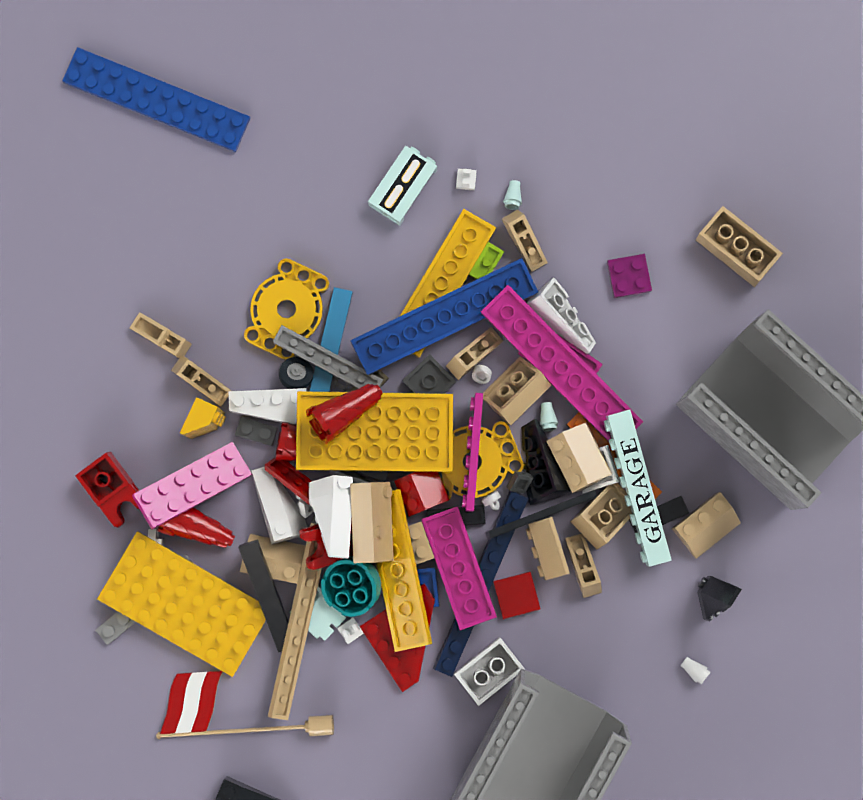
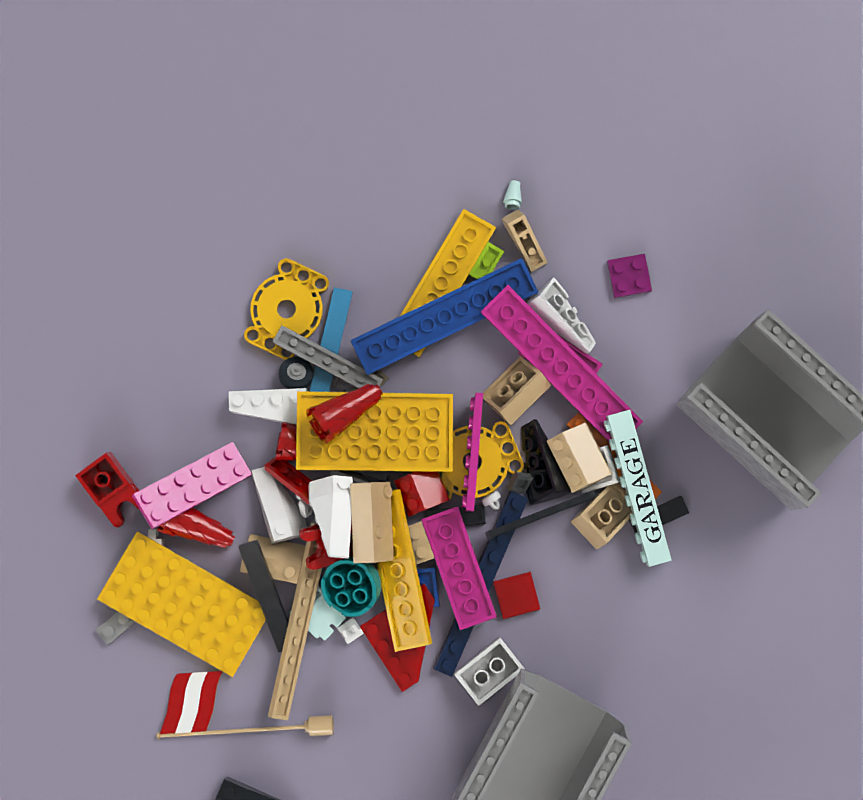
(156, 99): blue plate -> none
(160, 335): tan slope -> none
(201, 380): tan slope -> none
(202, 419): yellow slope -> none
(256, 431): dark grey plate -> none
(402, 184): light aqua panel -> none
(429, 378): dark grey plate -> none
(466, 179): white tile -> none
(474, 353): tan slope -> none
(481, 374): white tile -> none
(547, 417): light aqua cone -> none
(547, 549): tan slope -> none
(583, 566): tan slope -> none
(696, 670): white cone -> none
(707, 524): tan slope -> none
(715, 596): black wedge -> none
(738, 246): tan brick -> none

